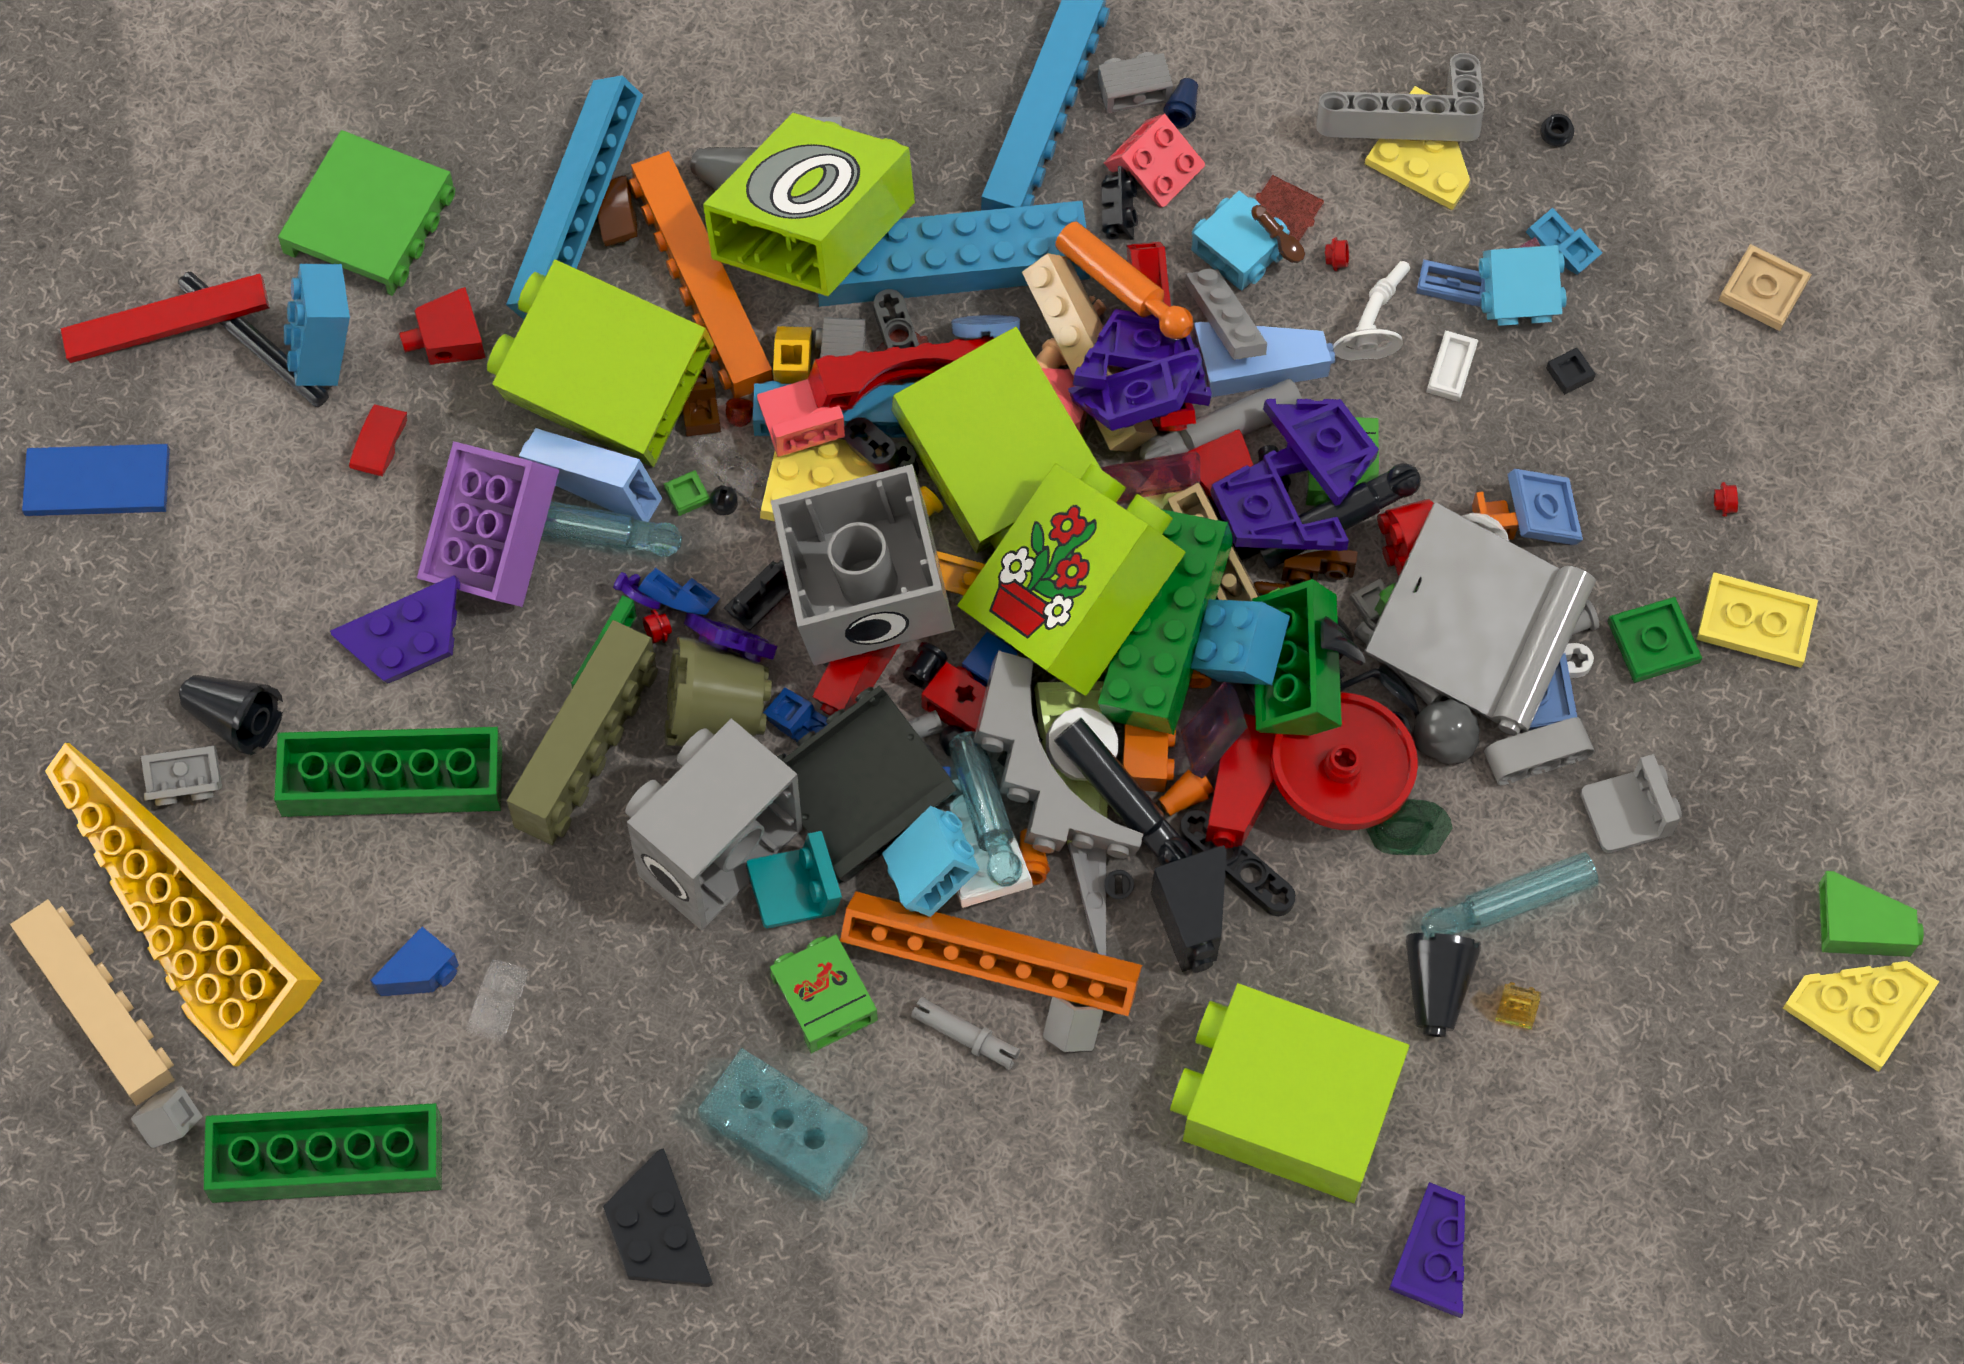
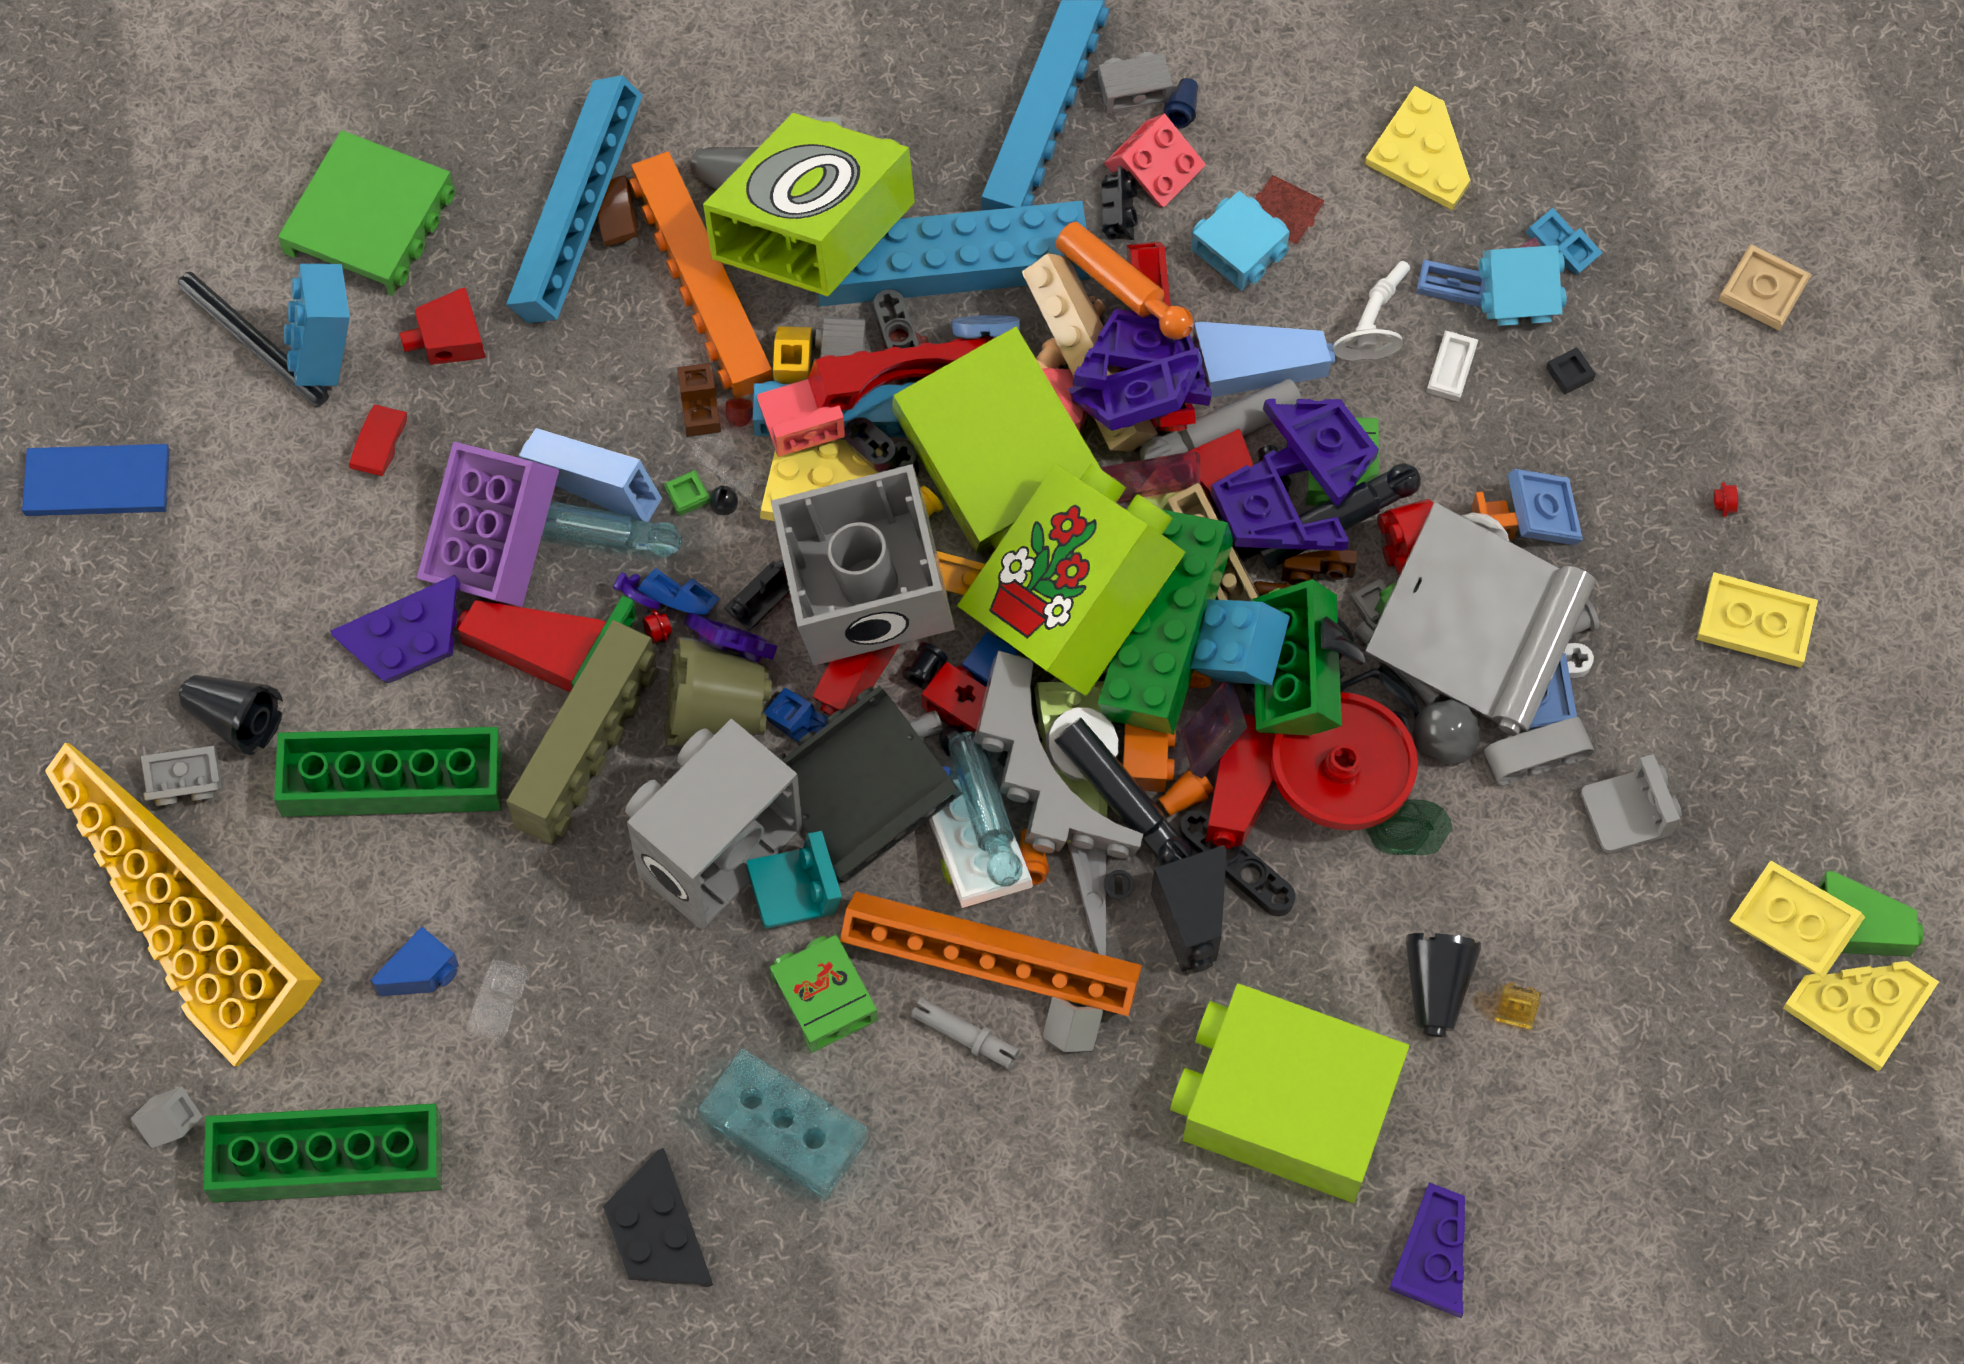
(93, 1002): tan brick -> none
(164, 318): red tile -> none
(531, 639): none -> red slope
(600, 361): lime brick -> none
(930, 861): medium azure brick -> none
(1225, 314): light grey plate -> none
(1288, 245): reddish brown piece -> none
(1337, 253): red plate -> none
(1410, 116): light grey beam -> none
(1514, 896): clear light blue piece -> none
(1558, 122): black plate -> none
(1654, 639): green plate -> none
(1797, 919): none -> light yellow plate

